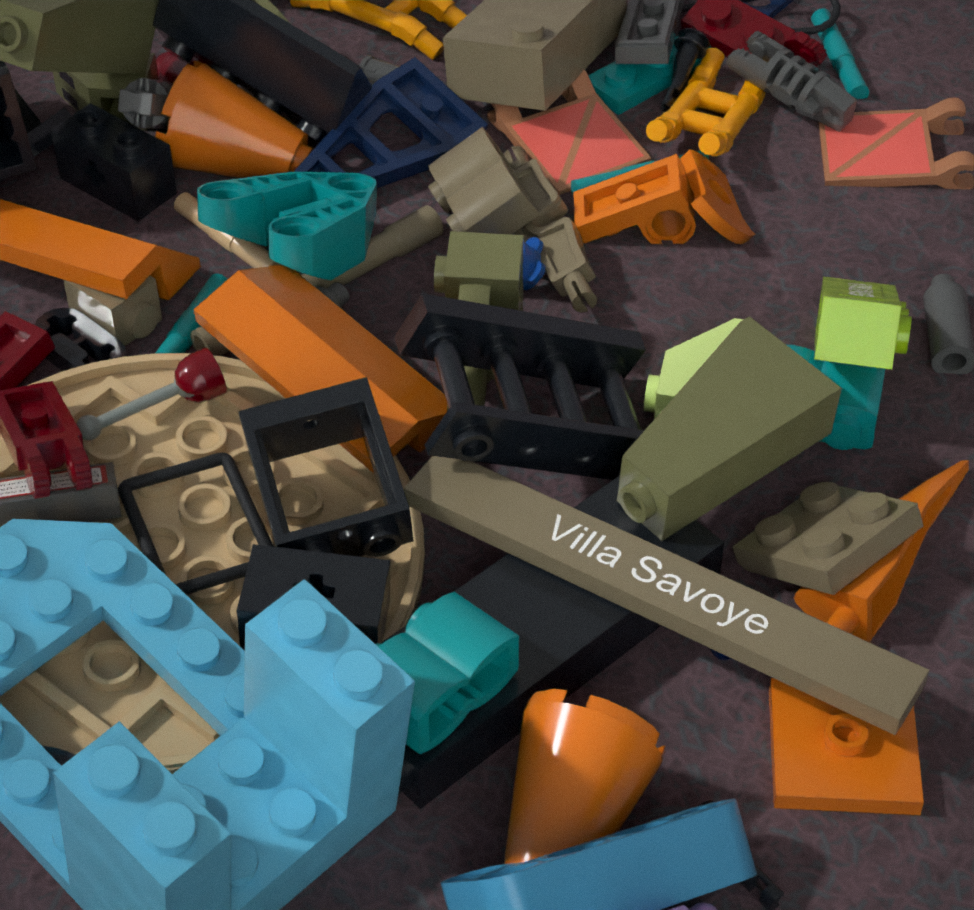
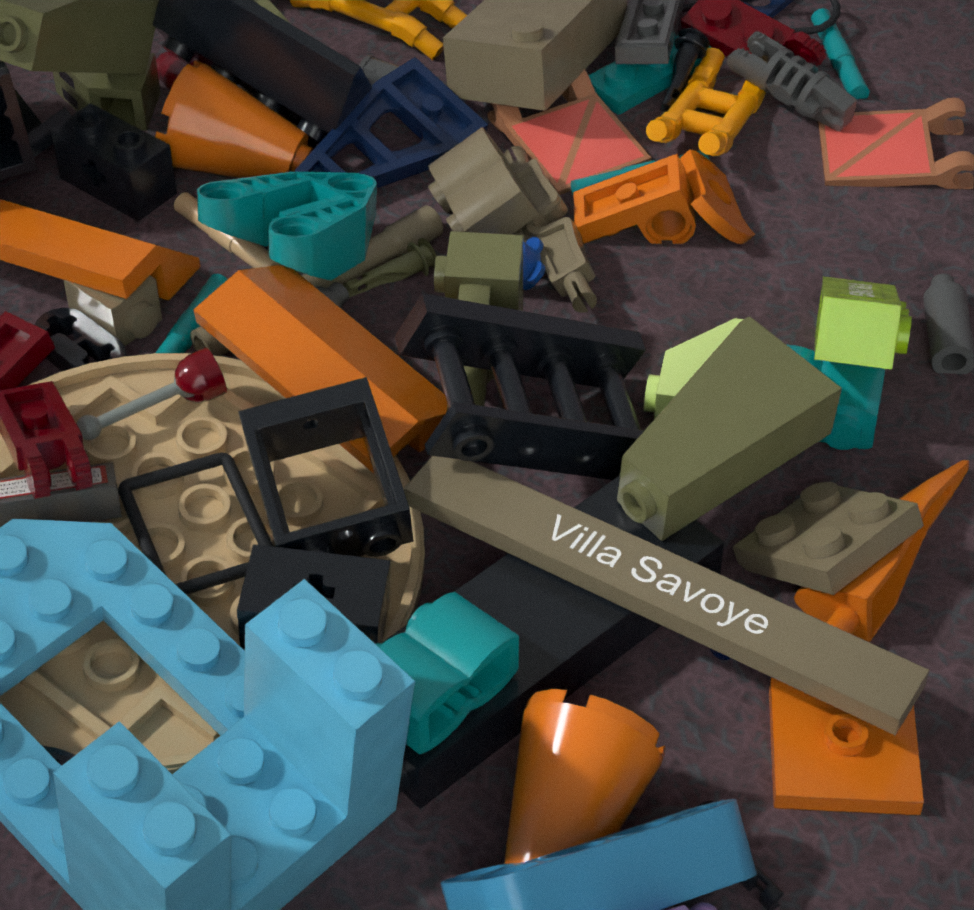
(144, 101): dark grey hinge -> none
(415, 260): none -> olive piece

